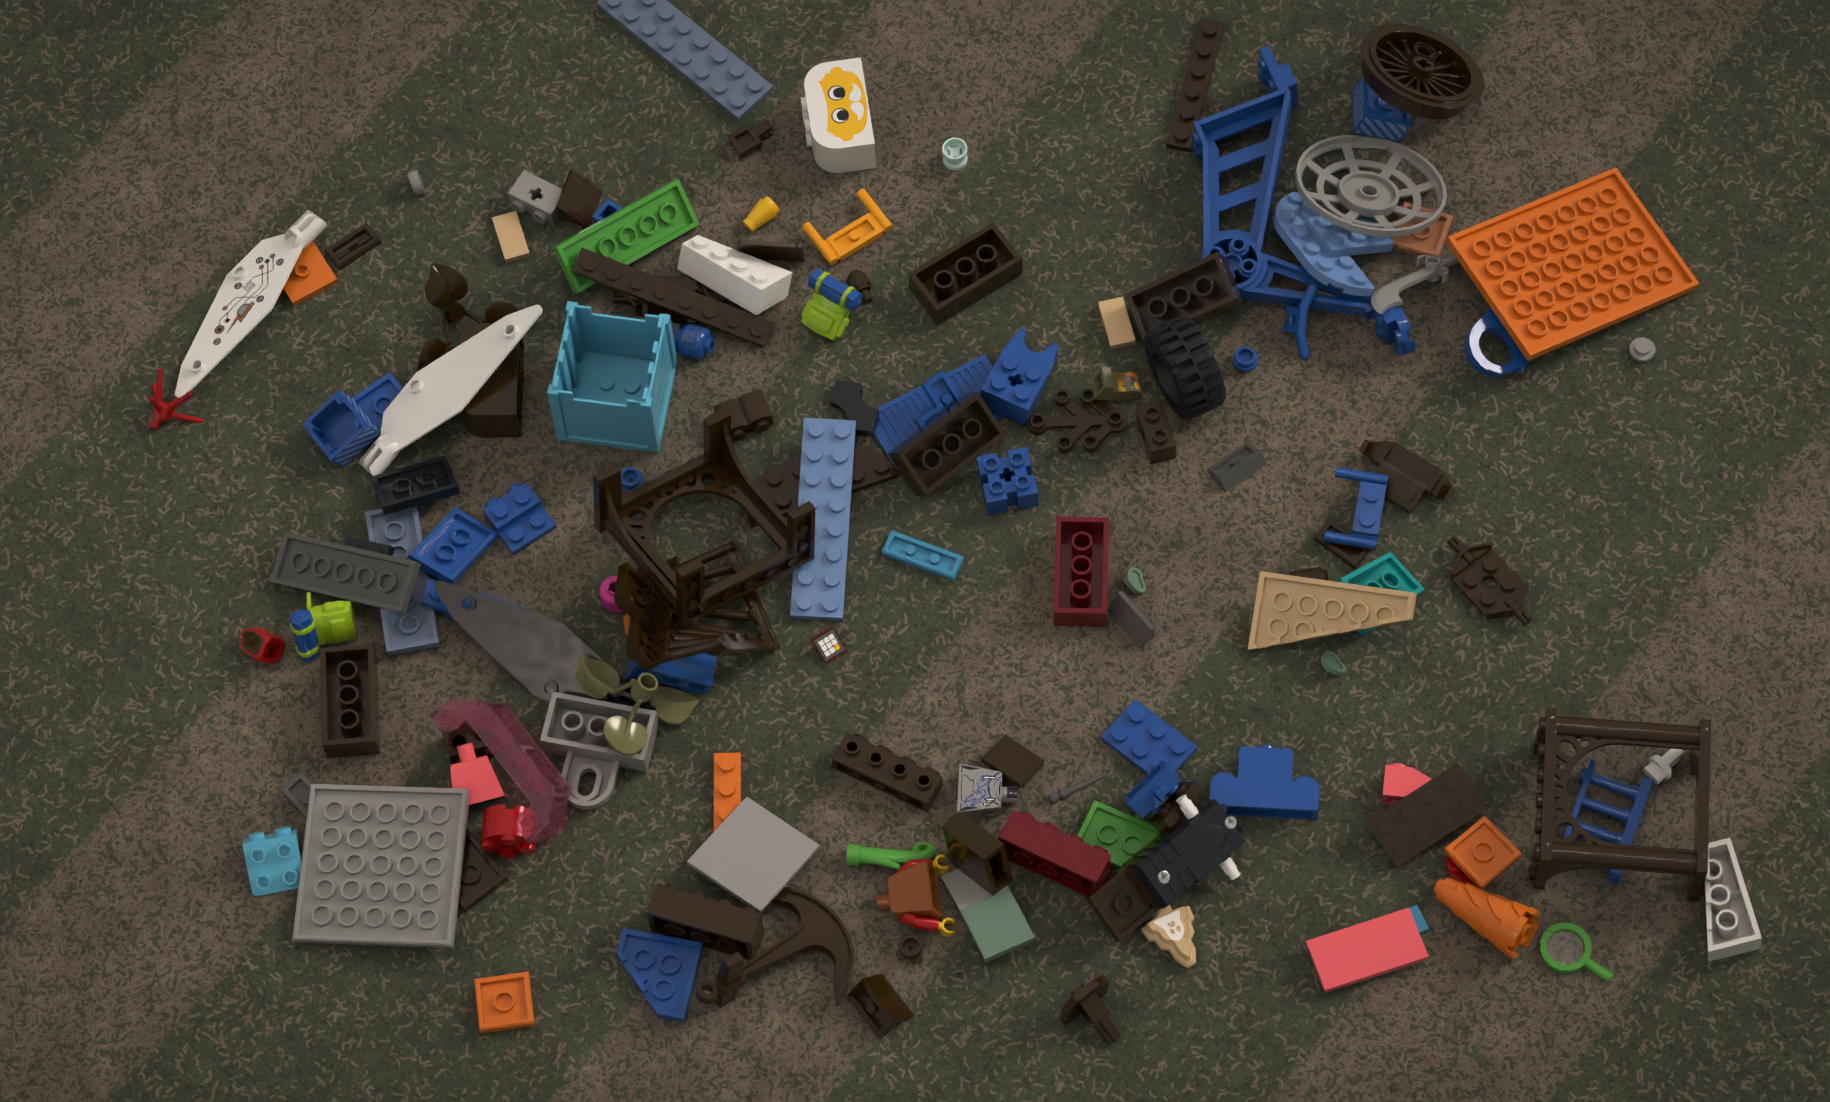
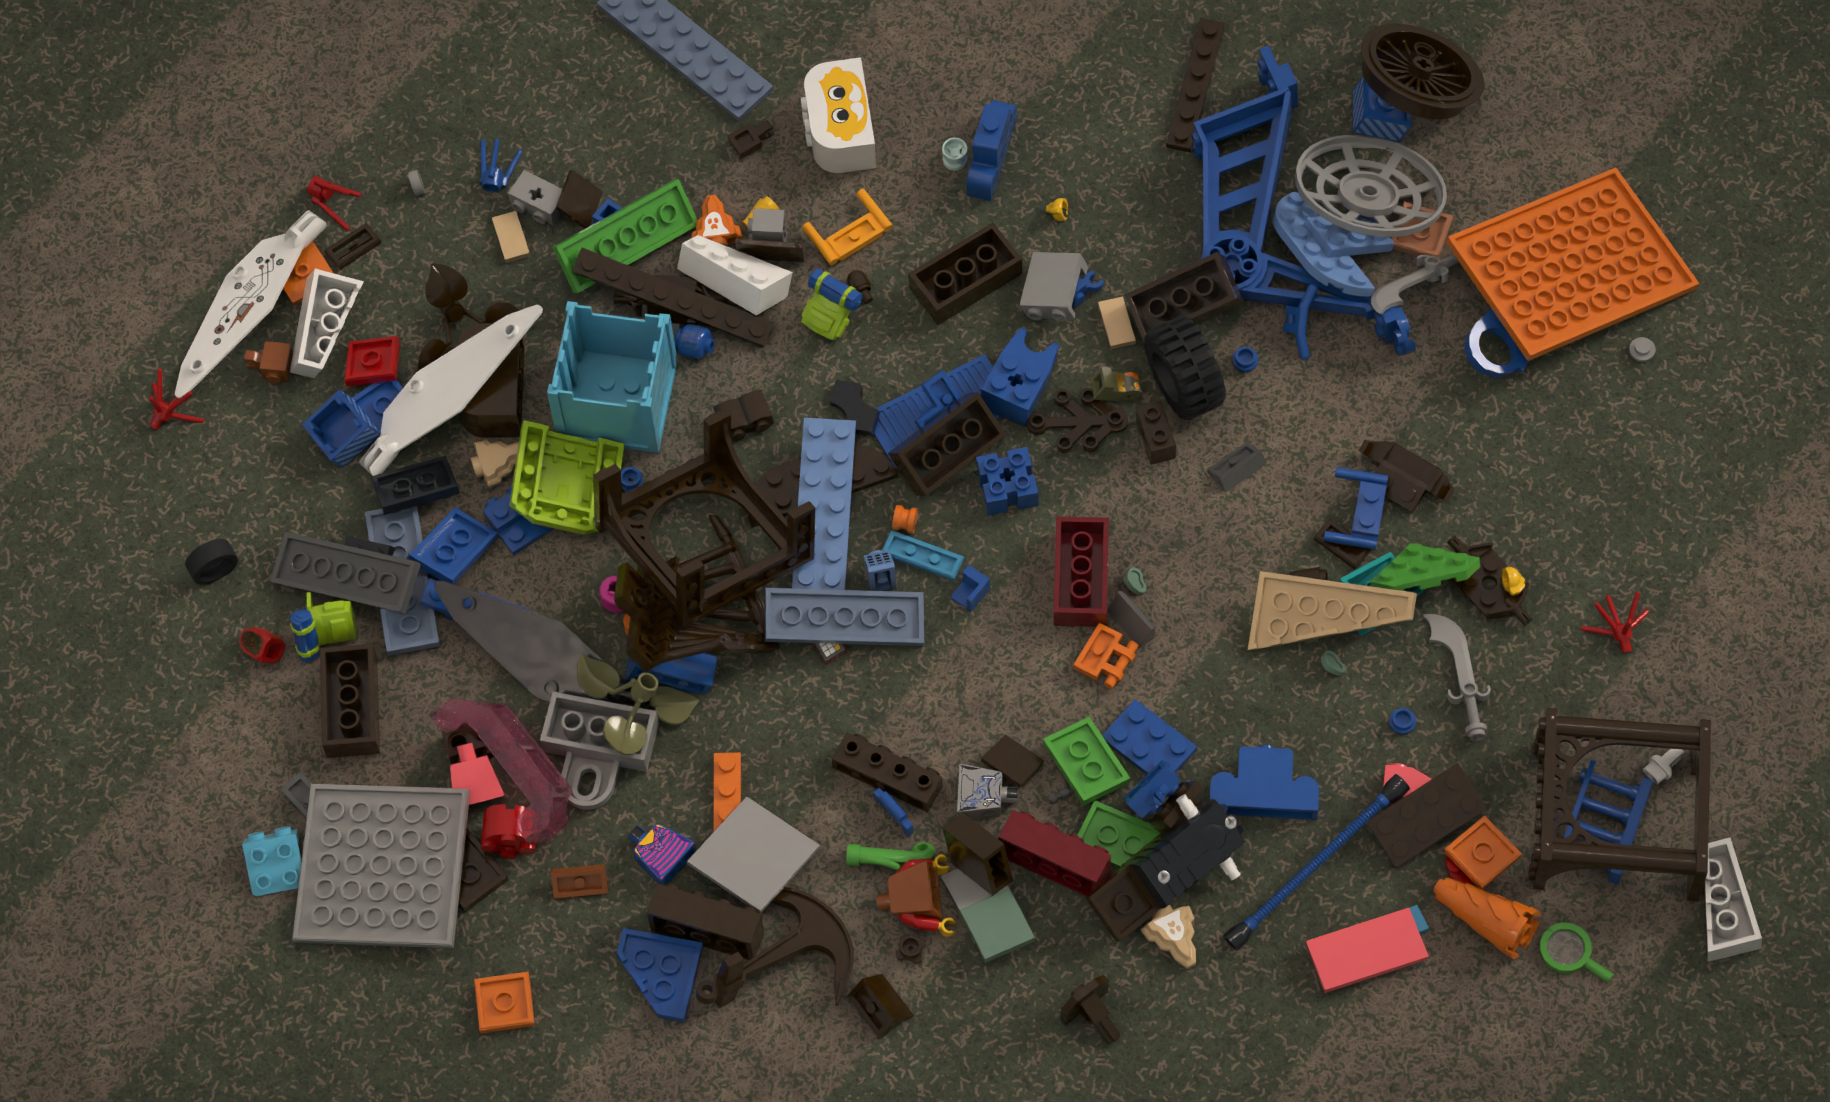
(211, 561): none -> black tyre
(273, 362): none -> dark orange brick
(321, 318): none -> white wedge
(323, 190): none -> red plant
(372, 361): none -> red tile
(492, 178): none -> blue plant
(494, 461): none -> tan rock
(556, 477): none -> lime wedge
(579, 881): none -> dark orange plate
(661, 851): none -> torso
(716, 224): none -> orange rock
(721, 531): none -> dark brown piece
(767, 225): none -> light grey brick
(844, 616): none -> sand blue plate
(880, 570): none -> medium blue slope
(894, 810): none -> blue piece
(904, 519): none -> orange wheel
(972, 589): none -> blue panel
(990, 148): none -> blue brick
(1052, 285): none -> light grey panel
(1055, 209): none -> yellow piece
(1084, 286): none -> blue plate
(1086, 761): none -> bright green plate
(1099, 650): none -> orange plate
(1240, 933): none -> blue hose
(1402, 721): none -> blue plate
(1425, 568): none -> bright green plate
(1451, 636): none -> light grey sword
(1512, 580): none -> yellow piece
(1620, 631): none -> red plant

